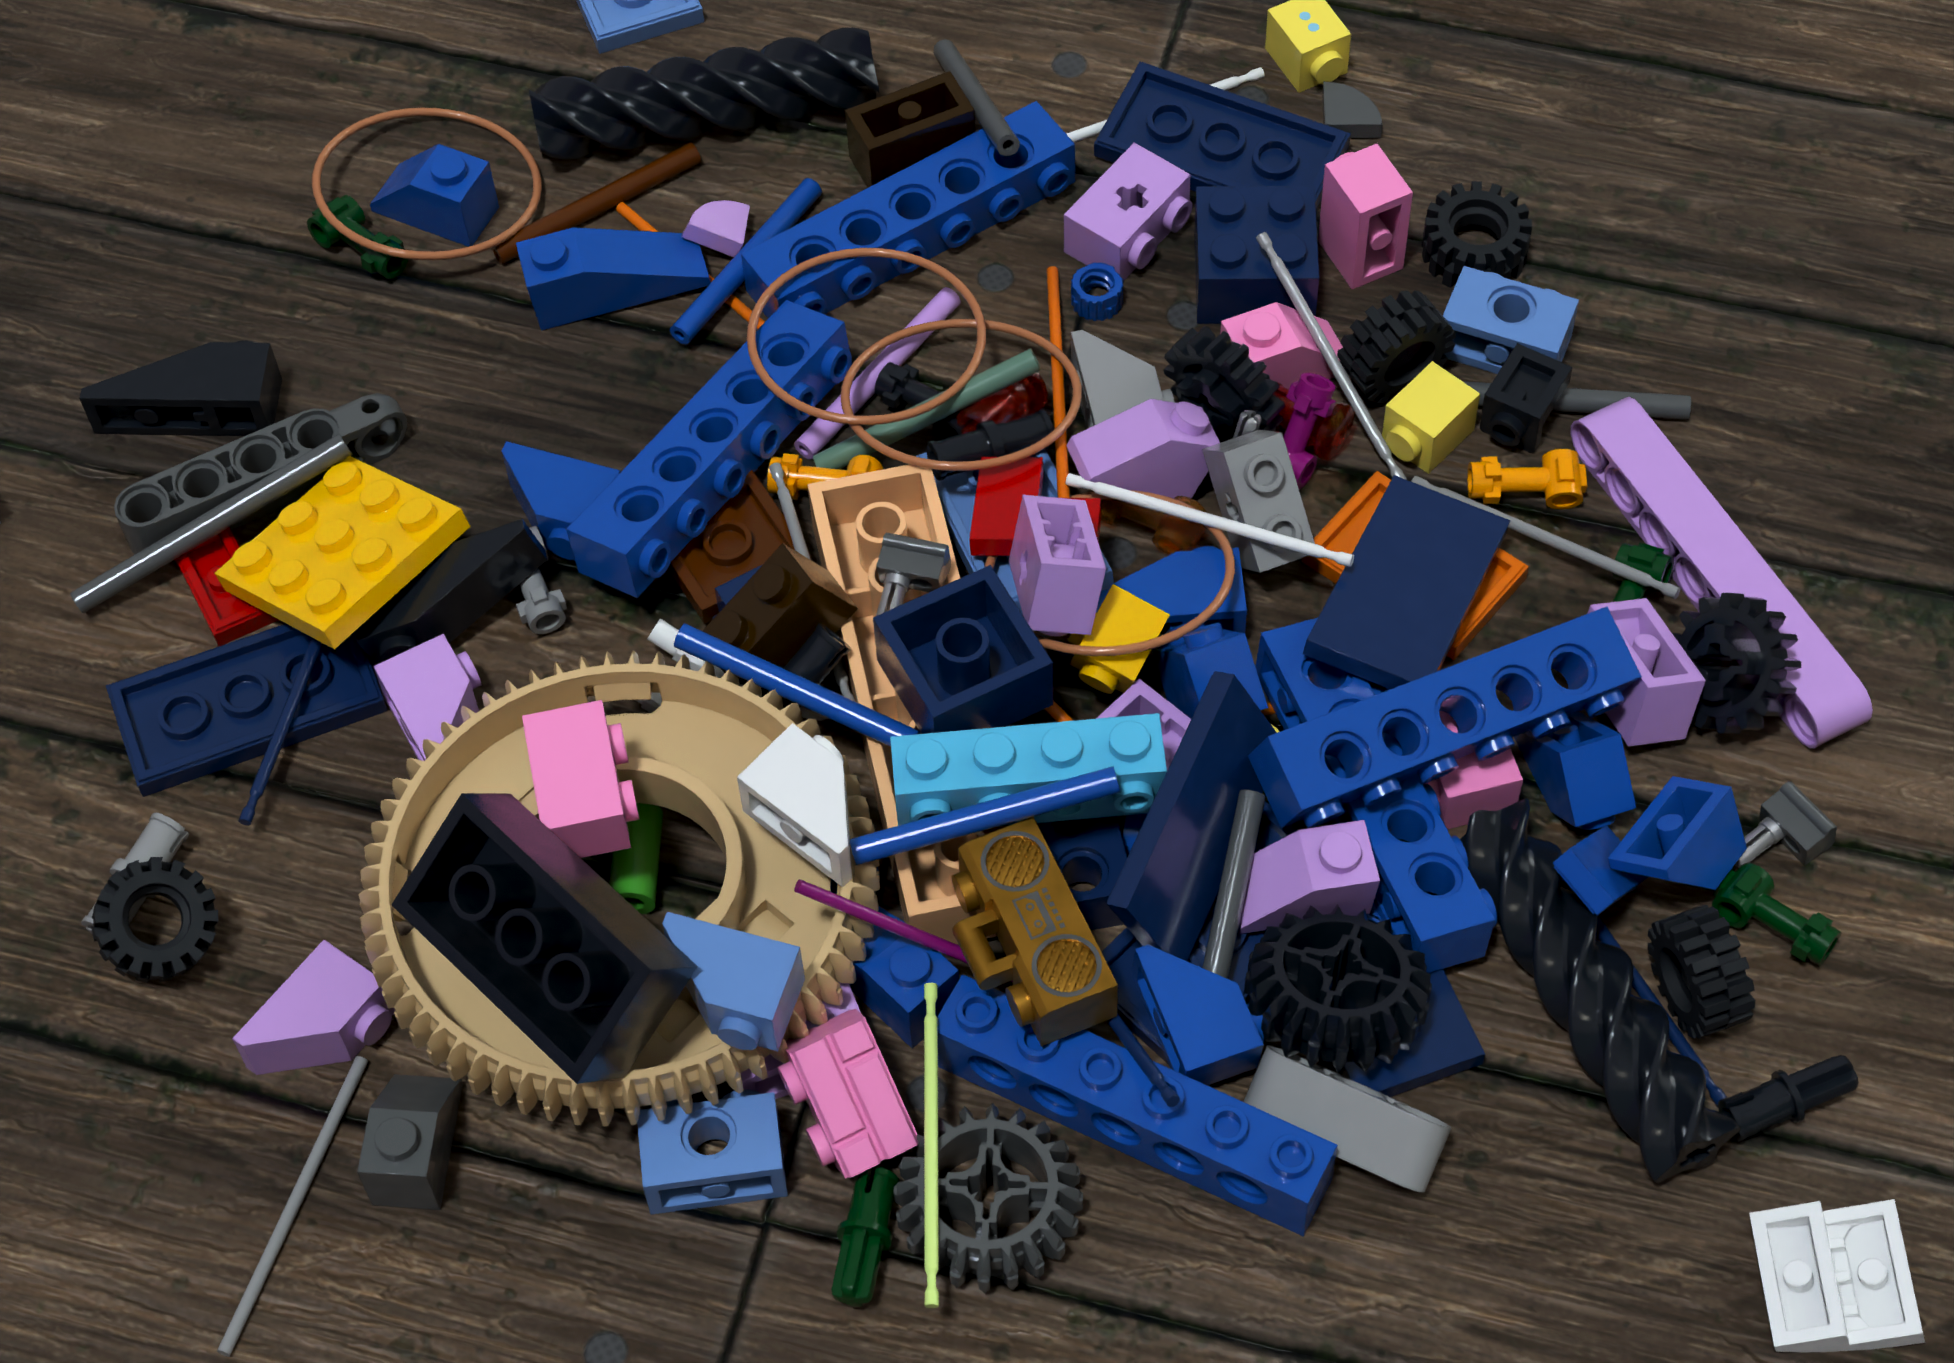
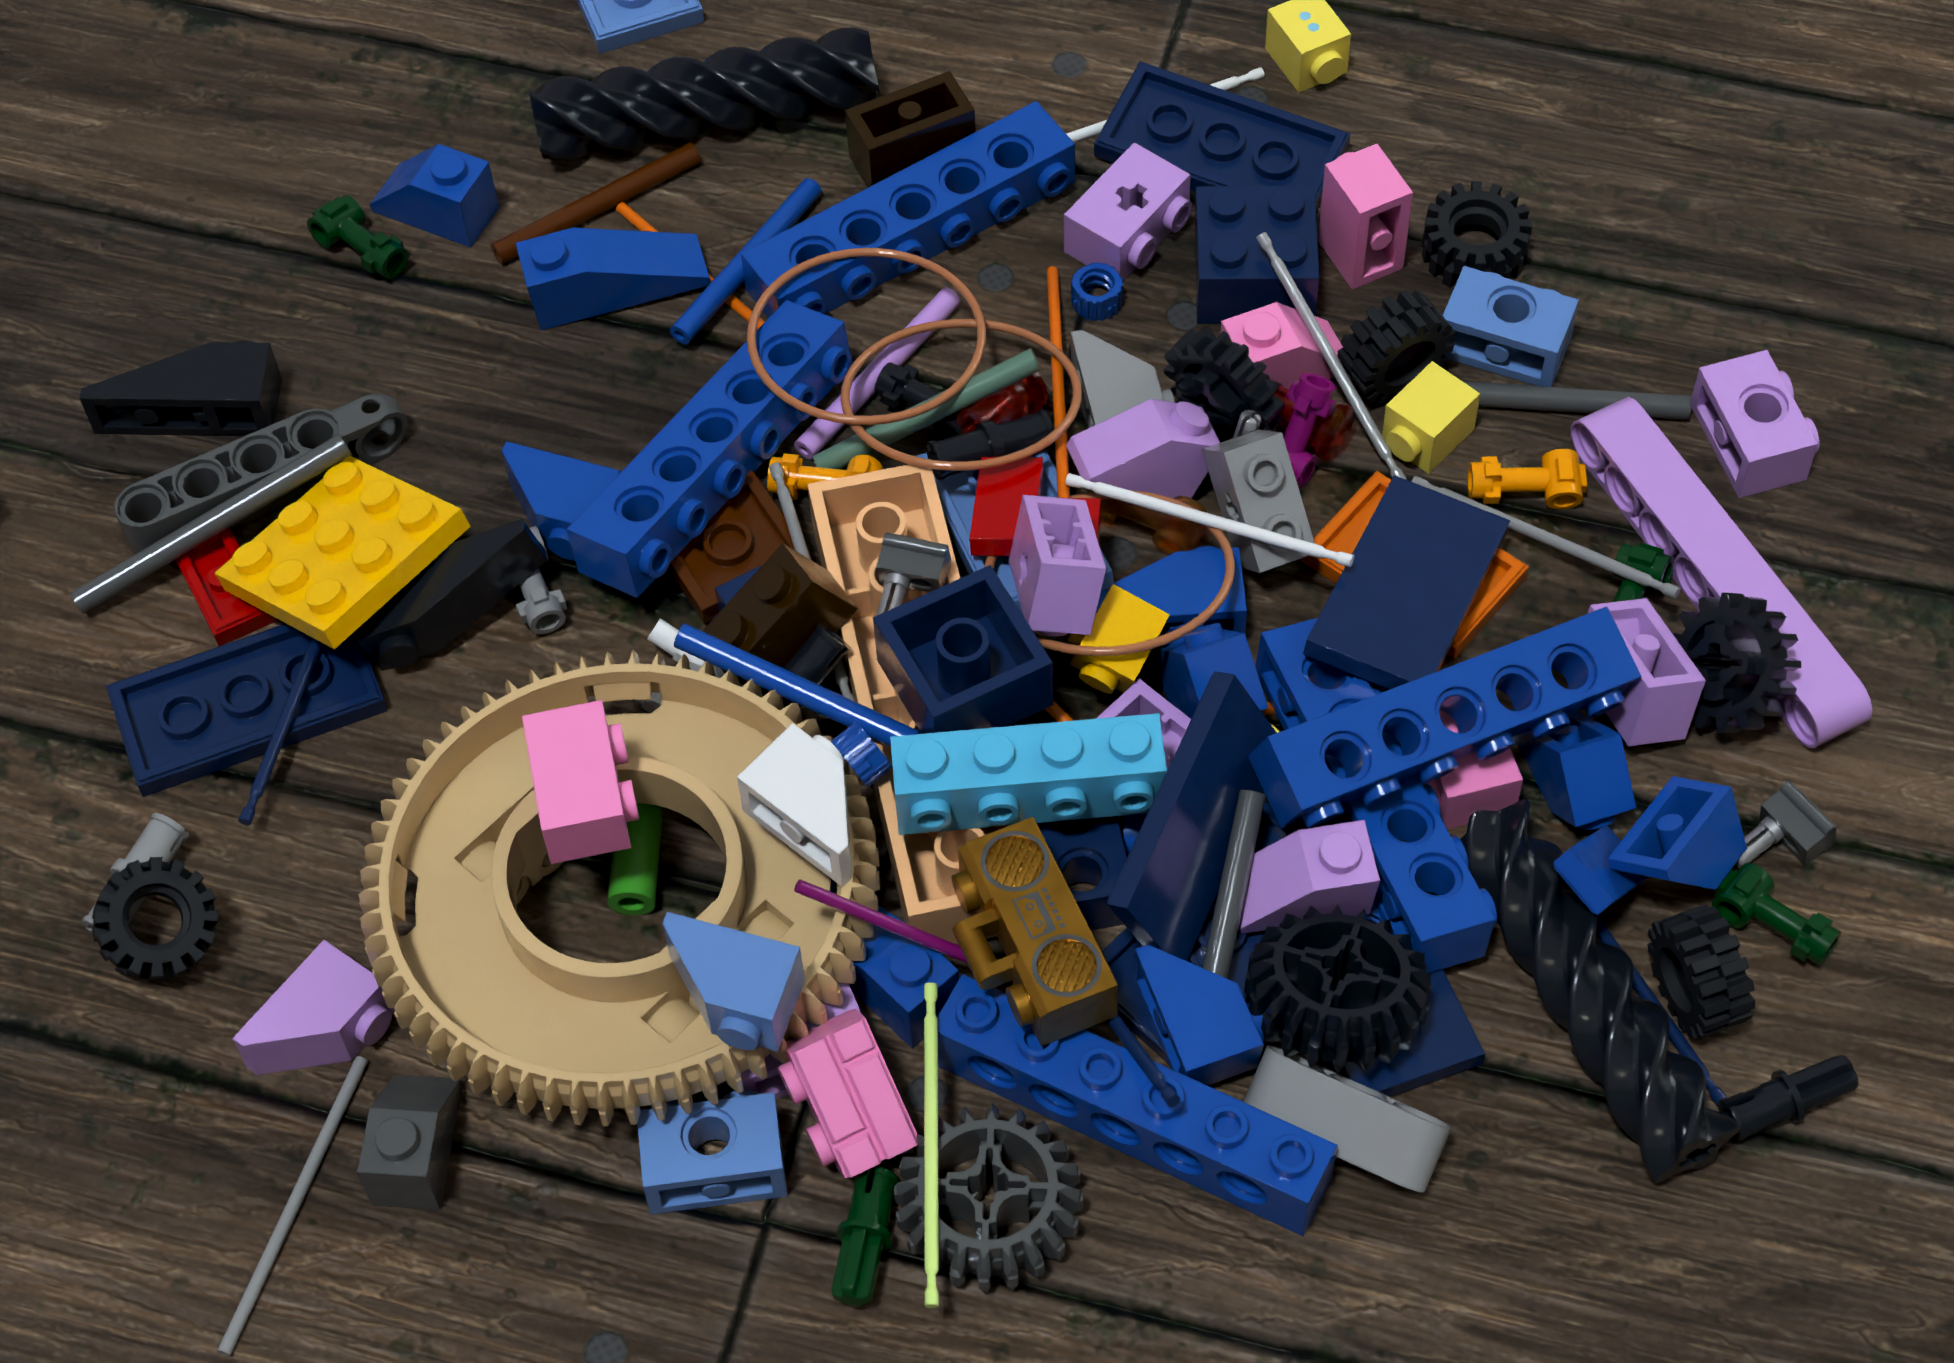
(426, 255): nougat piece -> none
(428, 688): lavender slope -> none
(543, 936): black brick -> none
(719, 226): lavender tile -> none
(862, 754): none -> blue axle
(984, 815): blue piece -> none
(985, 109): dark grey piece -> none
(1350, 111): dark grey tile -> none
(1523, 398): black bracket -> none
(1754, 423): none -> lavender brick
(1836, 1278): white slope -> none

